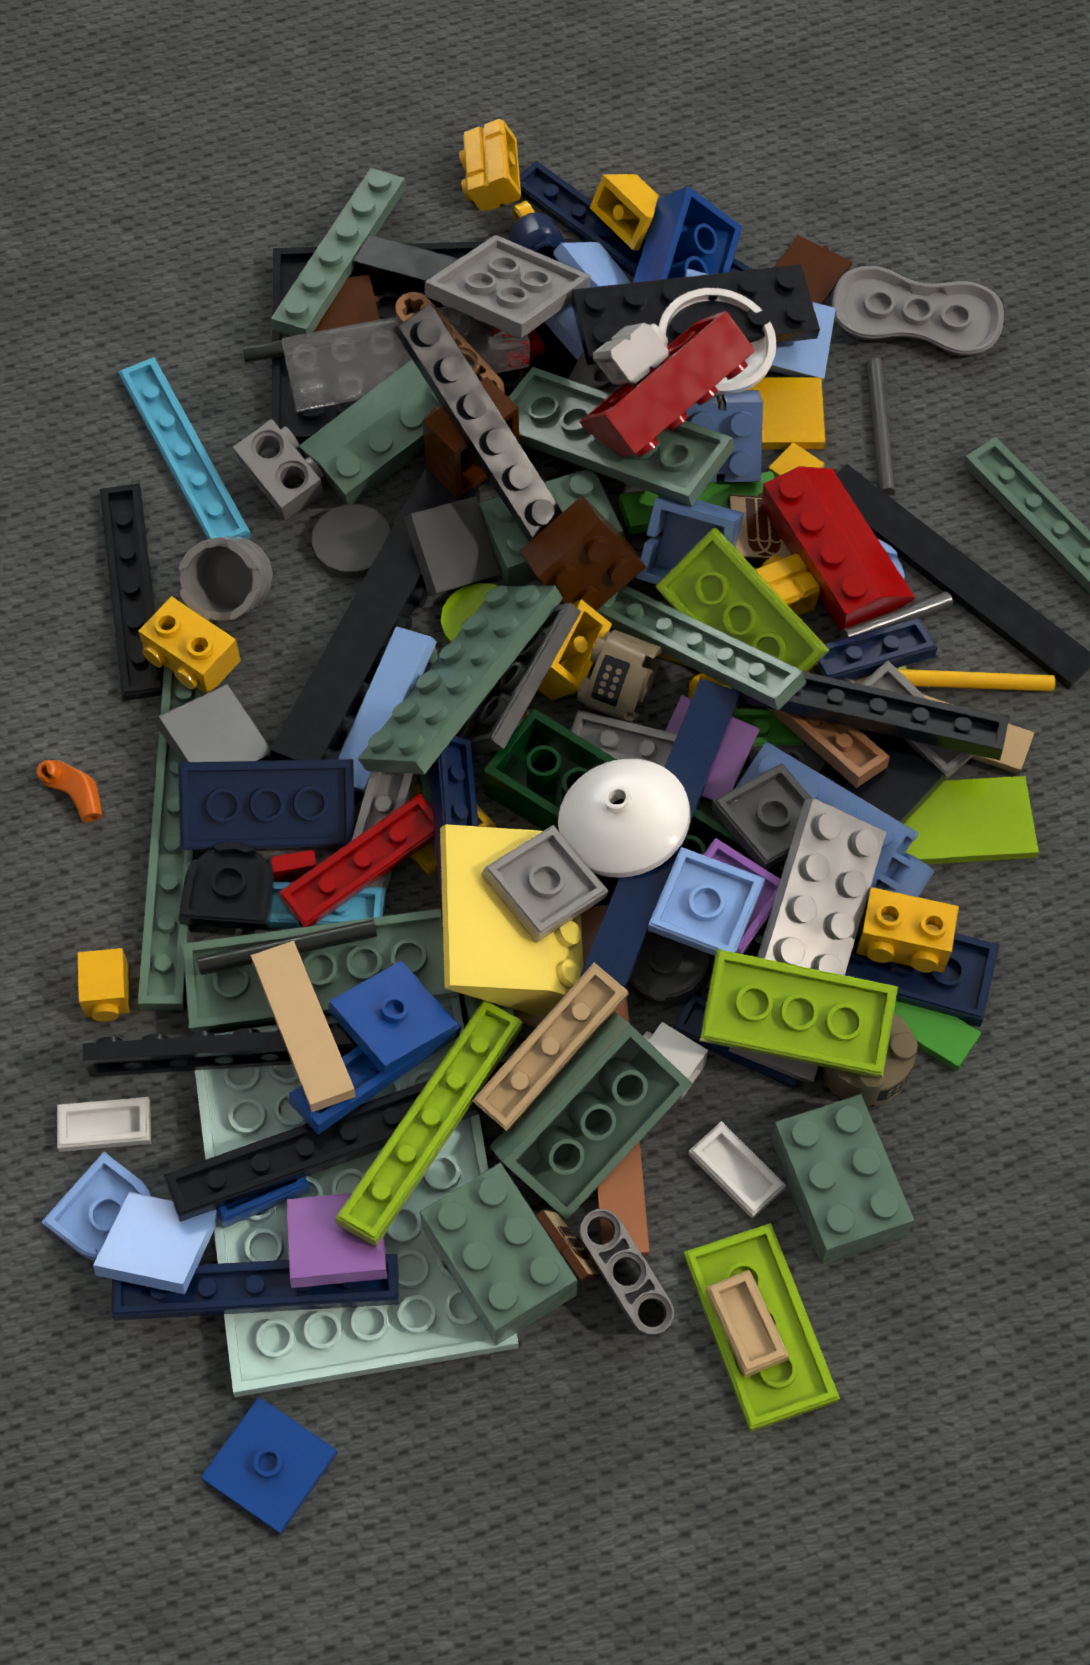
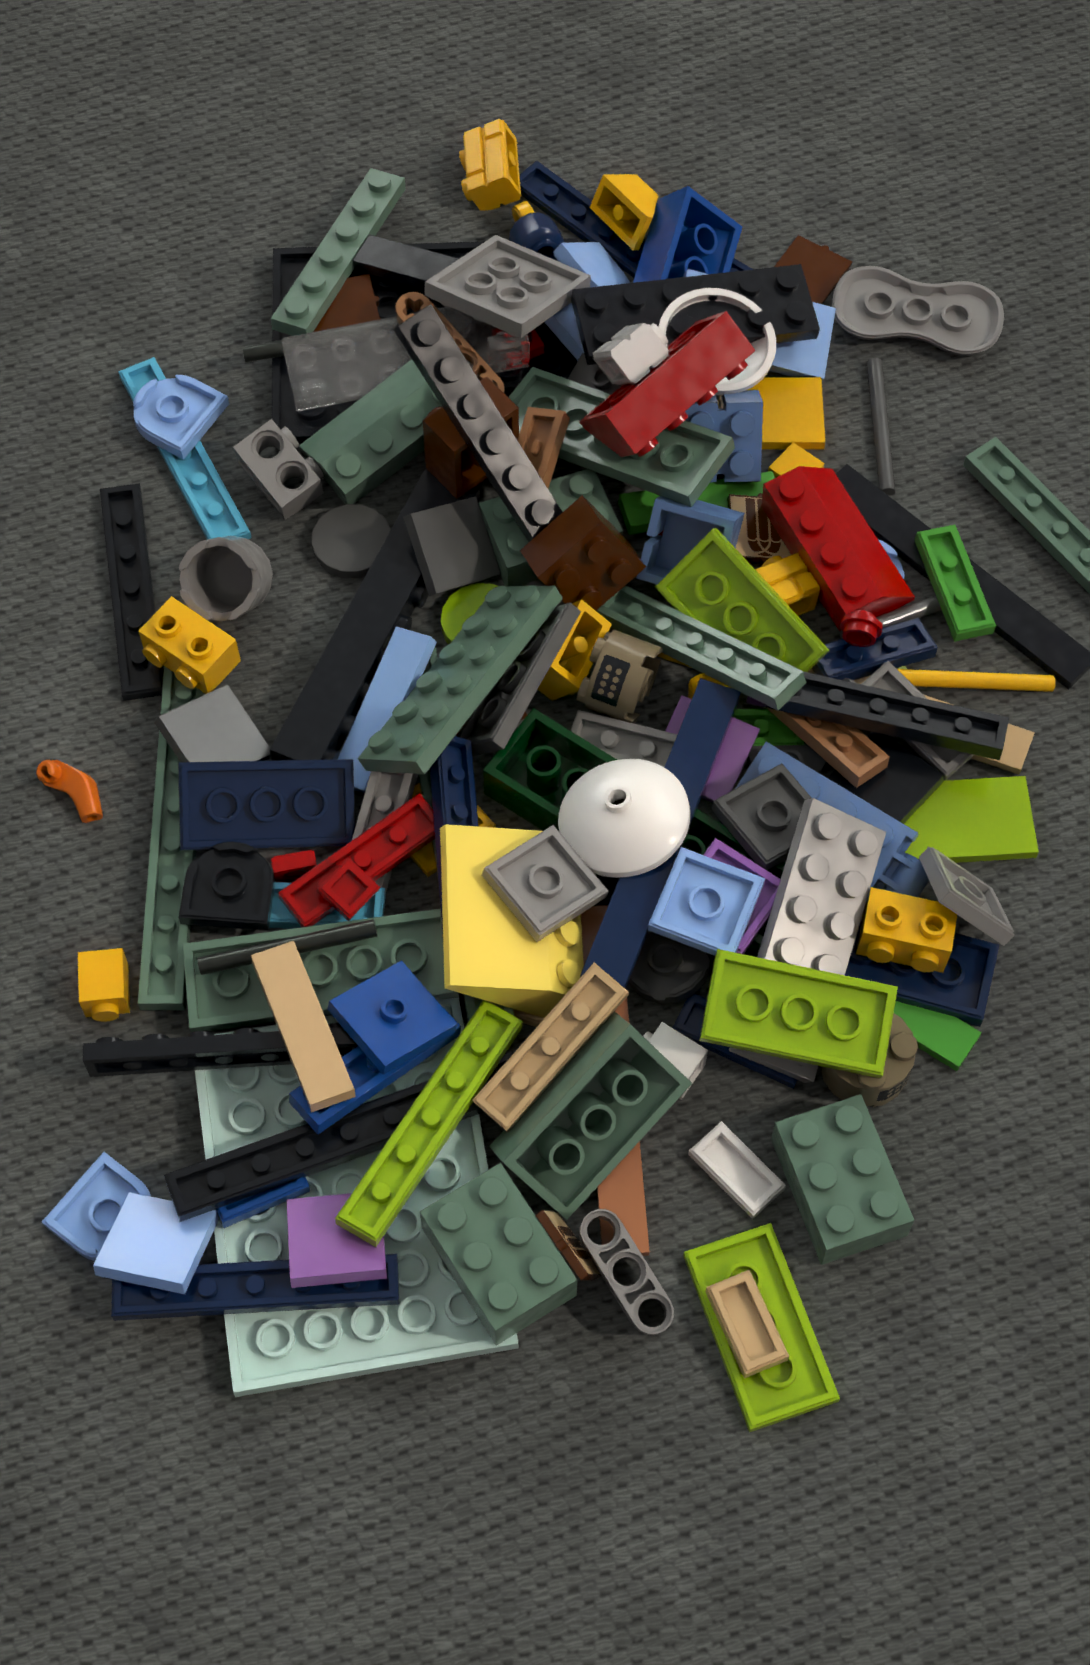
(103, 1124): white tile -> none
(177, 412): none -> light blue tile
(269, 1465): blue plate -> none
(348, 889): none -> red tile
(542, 438): none -> medium nougat plate
(861, 628): none -> red plate
(955, 583): none -> bright green tile
(966, 895): none -> light grey tile

